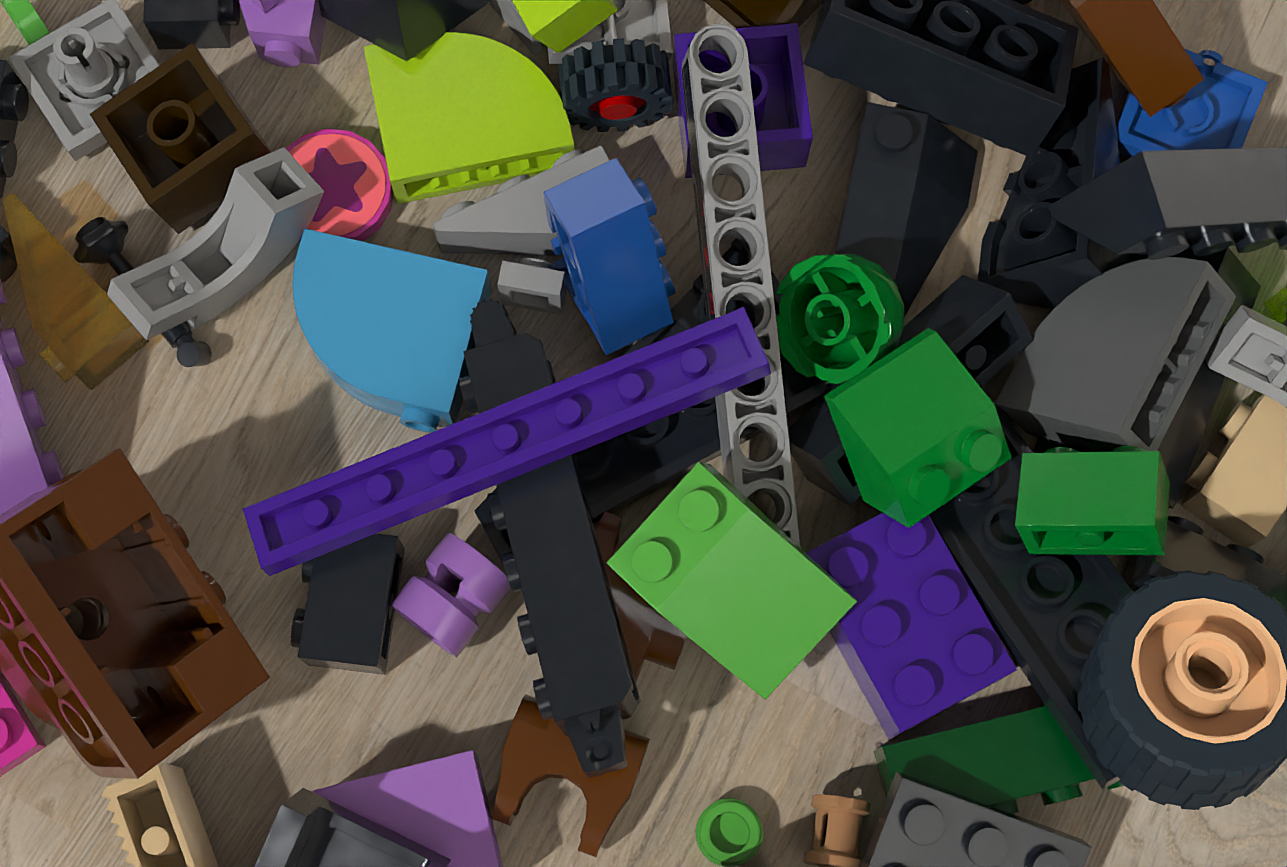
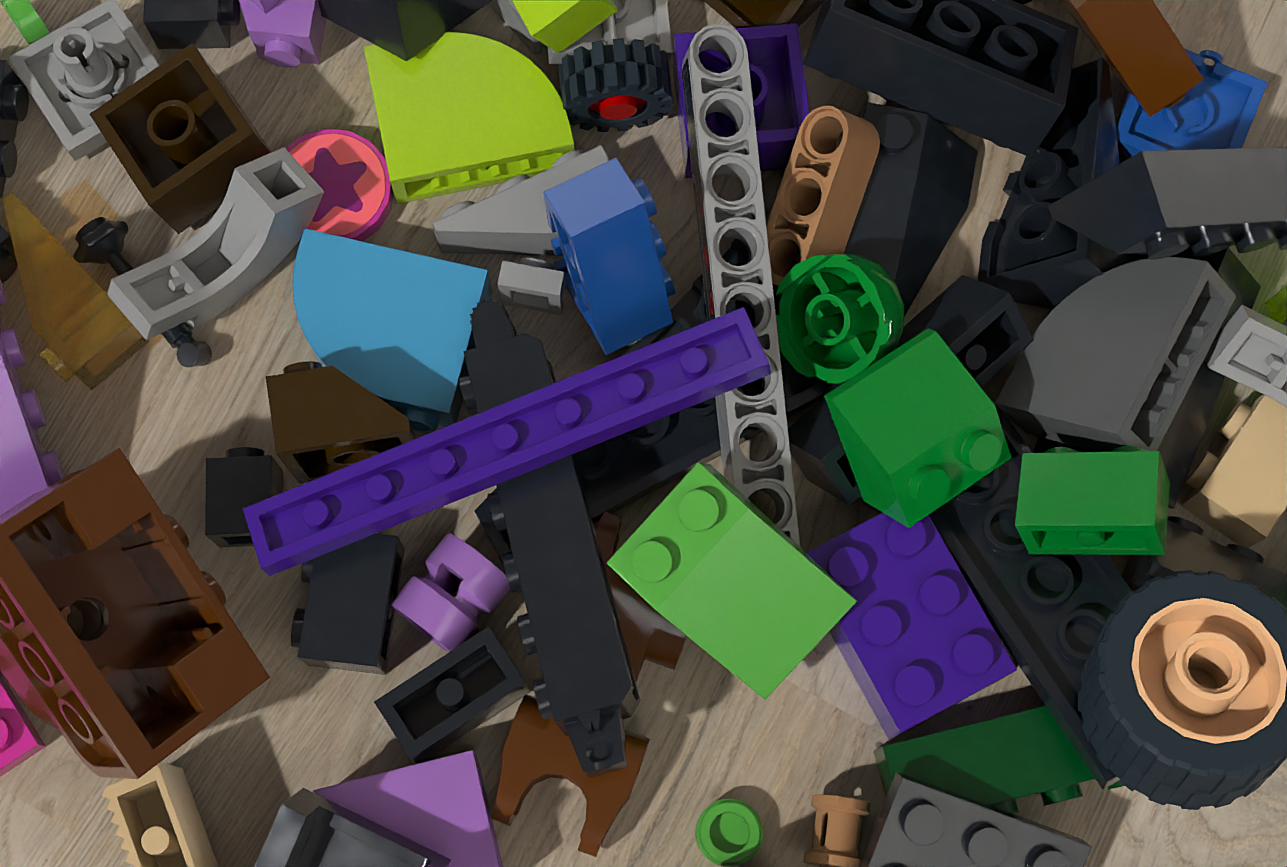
(234, 484): none -> black brick
(329, 420): none -> dark brown slope
(452, 696): none -> black brick
(816, 169): none -> medium nougat beam

